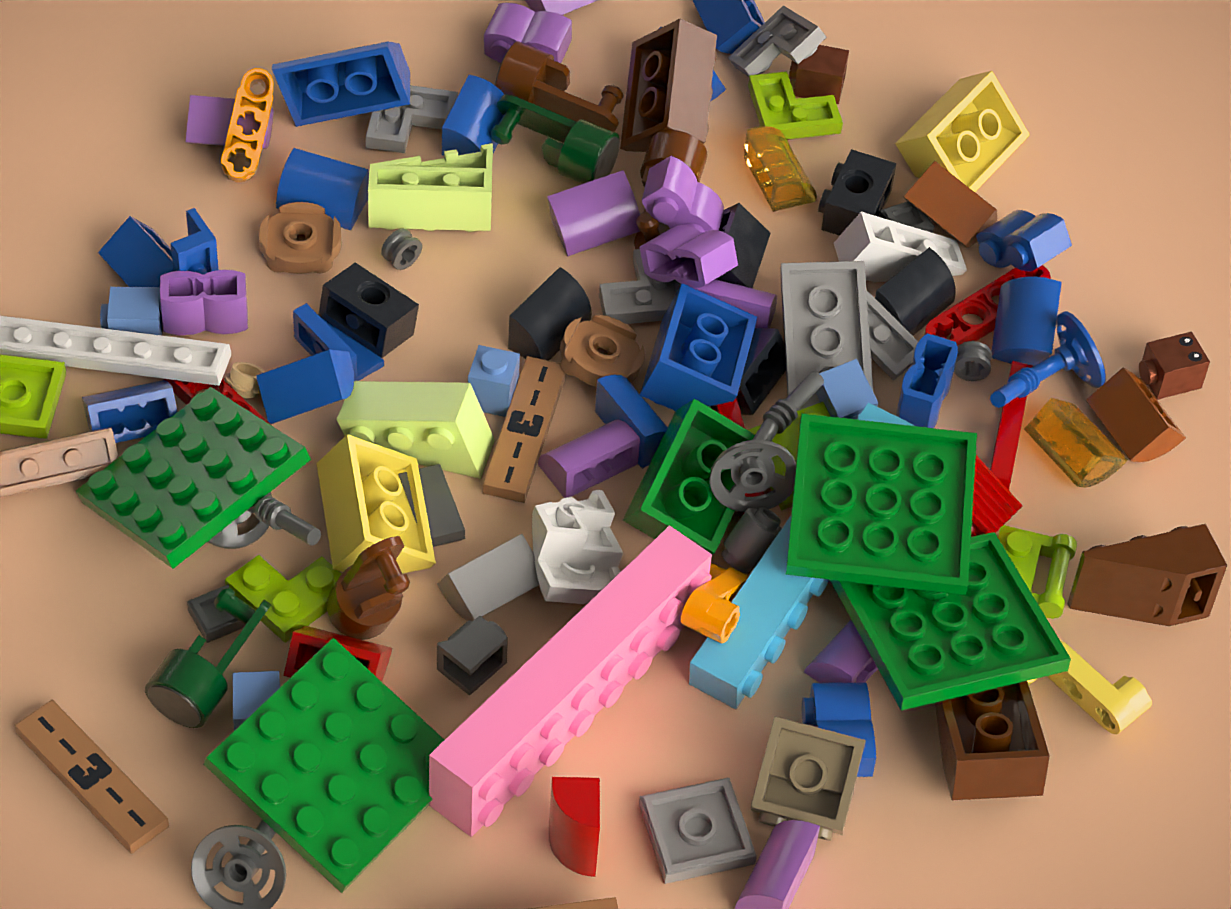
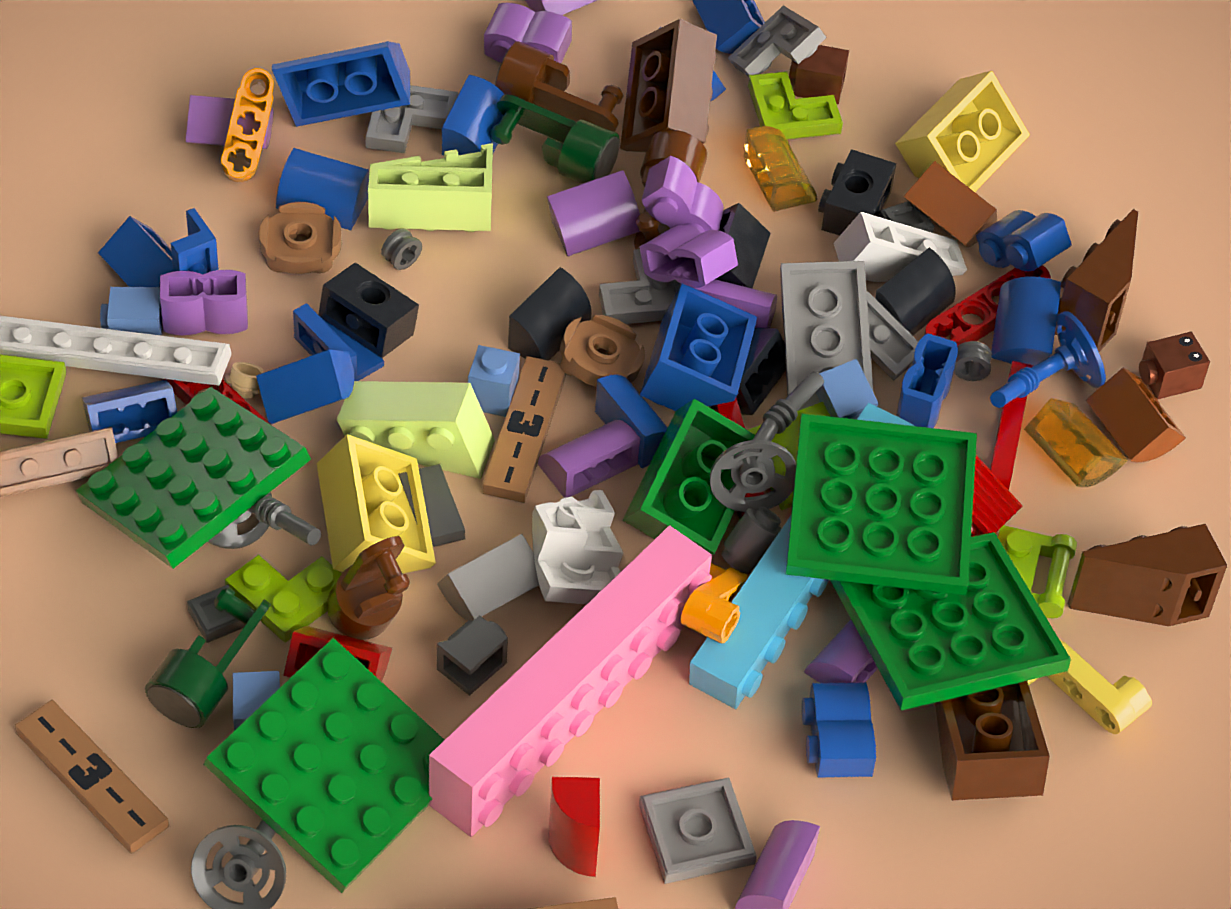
(807, 776): dark tan plate -> none
(1100, 284): none -> reddish brown slope

